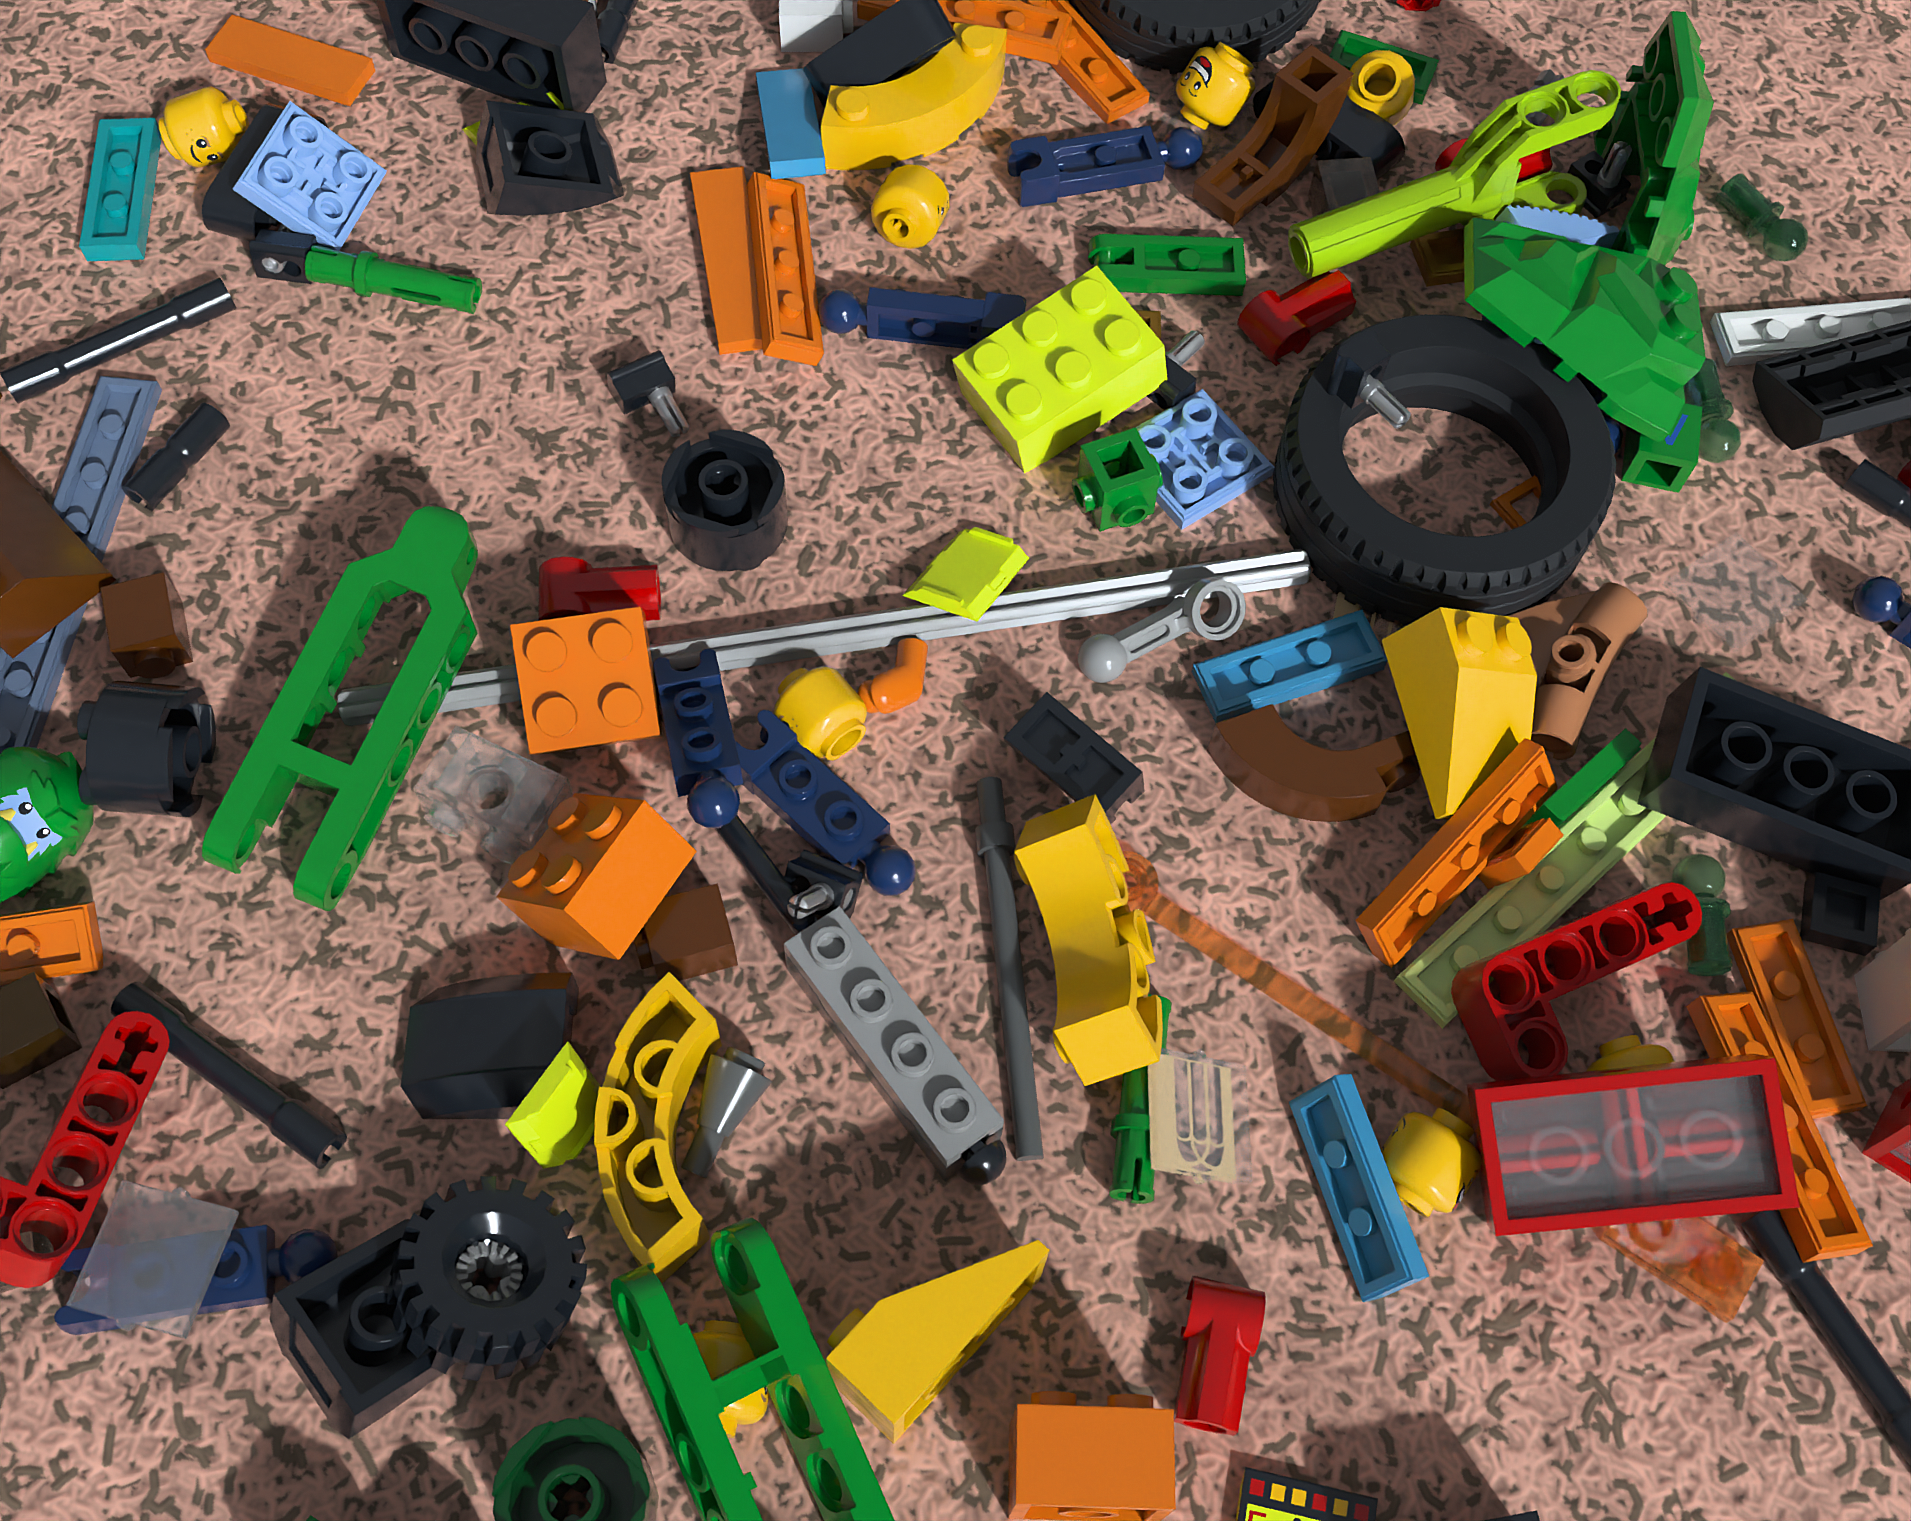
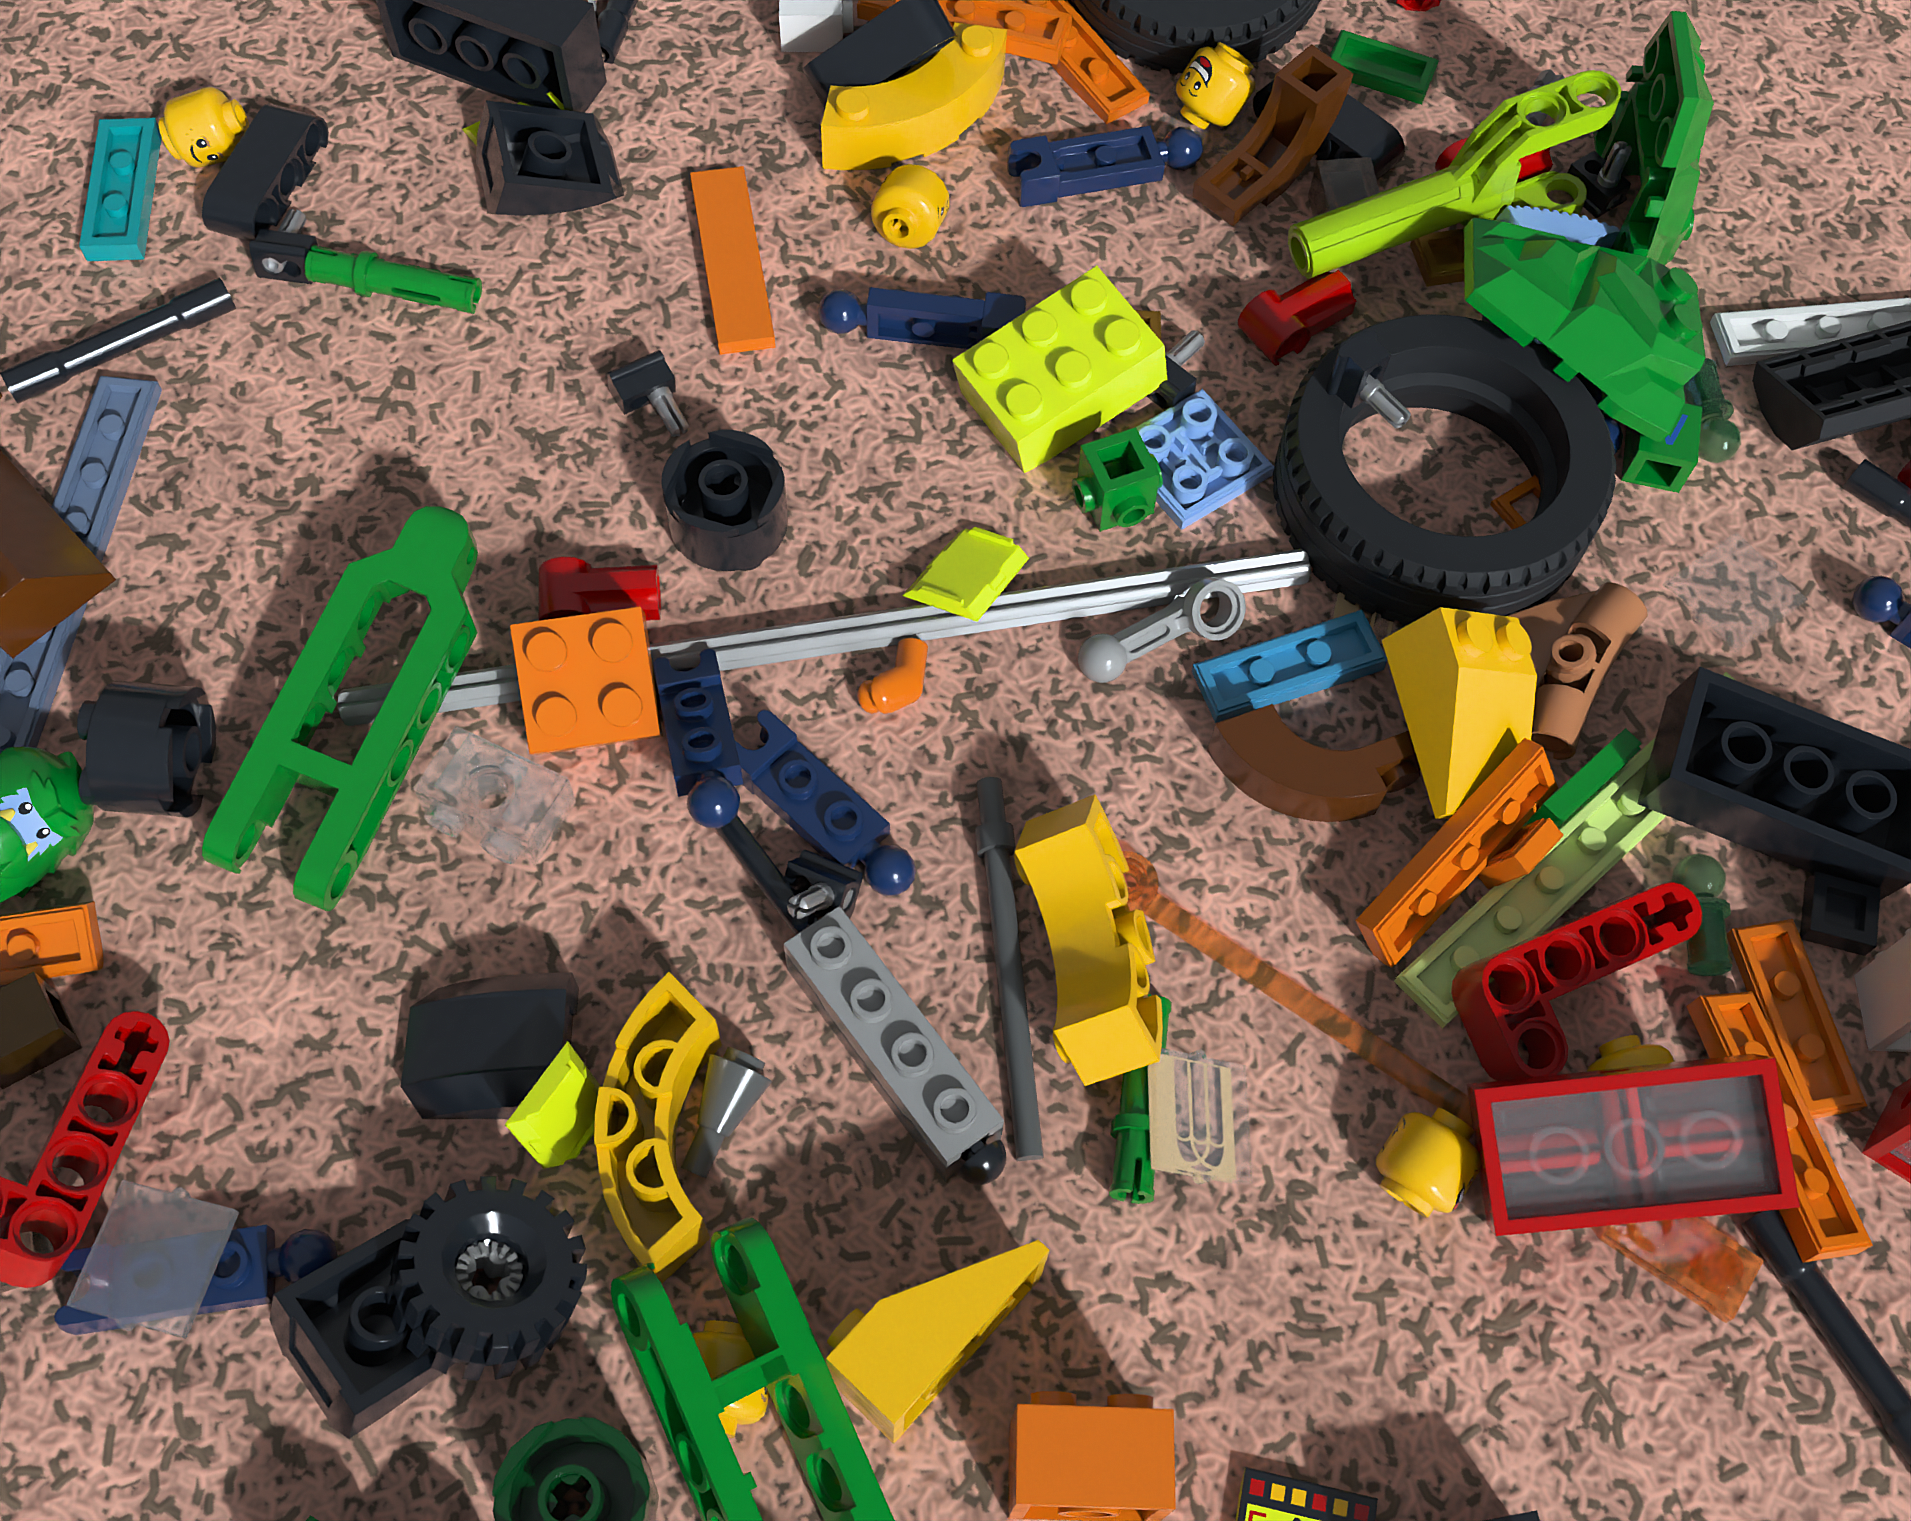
(146, 626): reddish brown brick -> none
(182, 450): black piece -> none
(285, 1117): black piece -> none
(290, 60): orange tile -> none
(310, 178): light blue tile -> none
(596, 873): orange brick -> none
(687, 935): reddish brown brick -> none
(784, 270): orange tile -> none
(790, 124): dark azure tile -> none
(821, 711): yellow head -> none
(1075, 756): black hinge -> none
(1171, 263): green plate -> none
(1219, 1340): red piece -> none
(1358, 1188): dark azure tile -> none
(1383, 85): yellow head -> none
(1782, 238): clear green pin -> none

